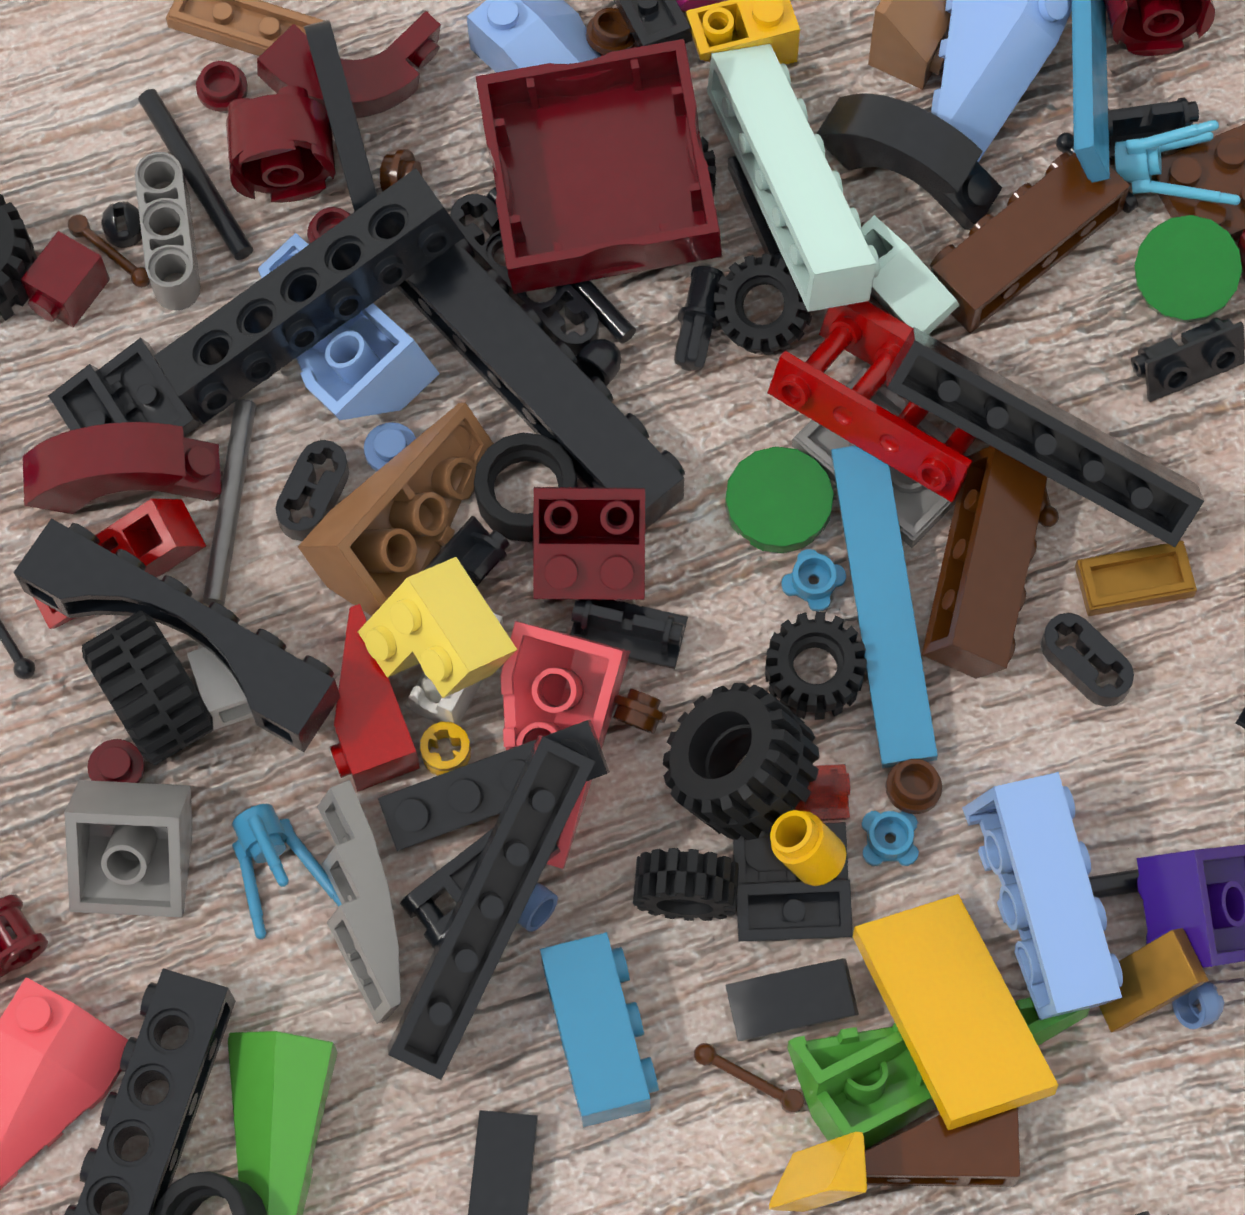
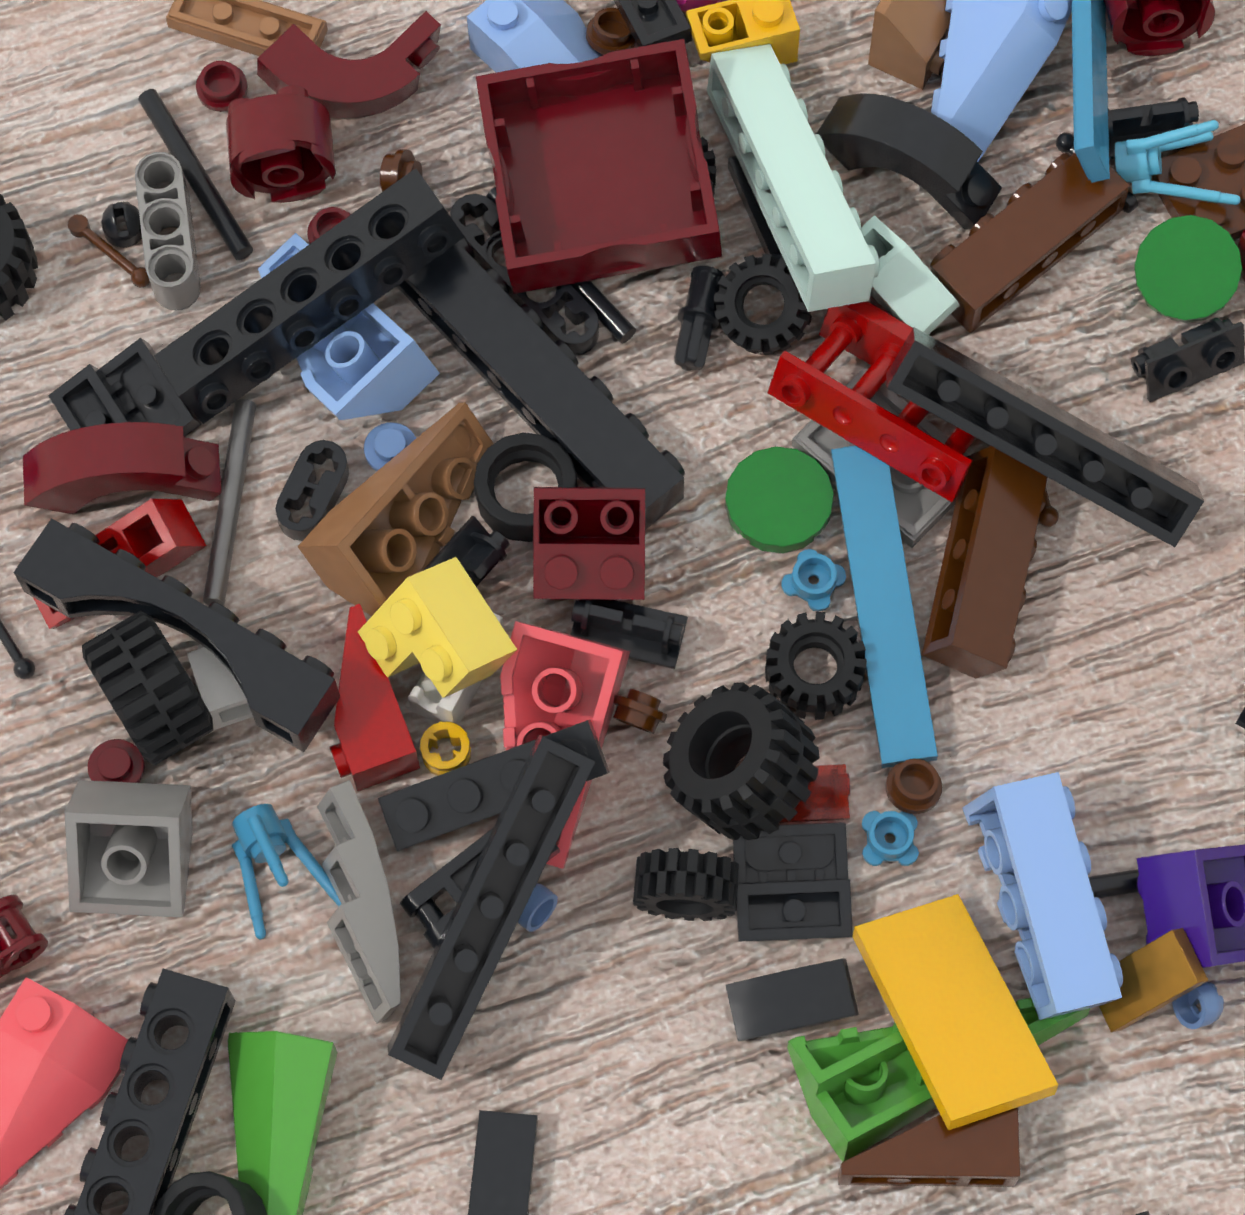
(64, 280): dark red brick -> none
(341, 113): black beam -> none
(598, 1029): dark azure brick -> none
(600, 359): black hinge -> none
(790, 1100): reddish brown hinge -> none
(807, 847): yellow brick -> none
(822, 1175): yellow slope -> none
(1095, 651): black beam -> none
(1135, 578): pearl gold tile -> none

